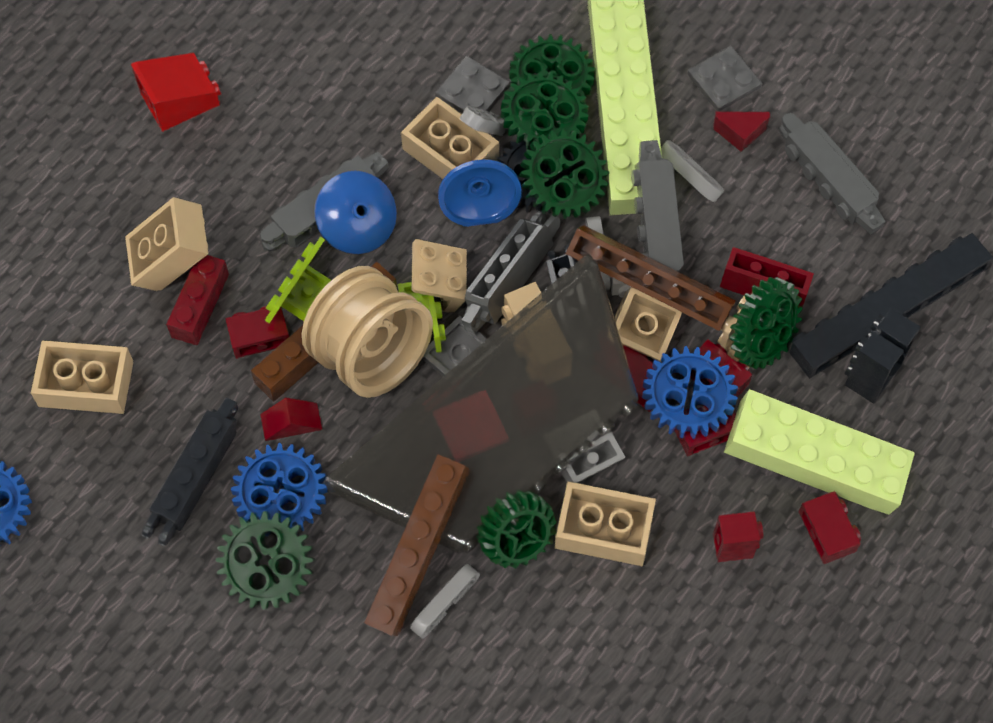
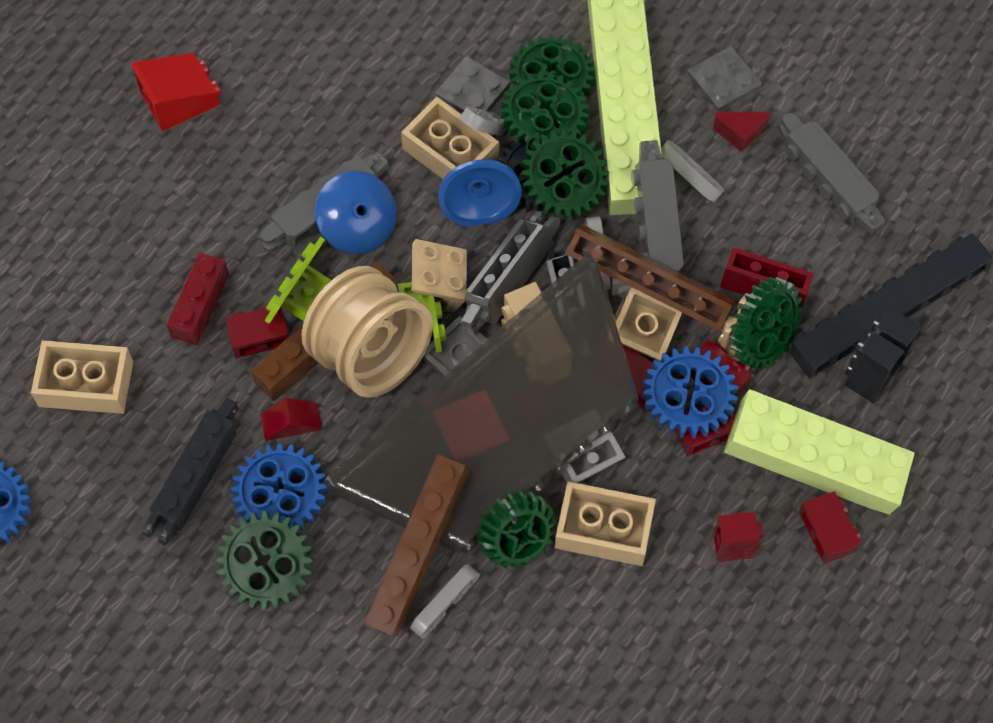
(166, 244): tan brick -> none

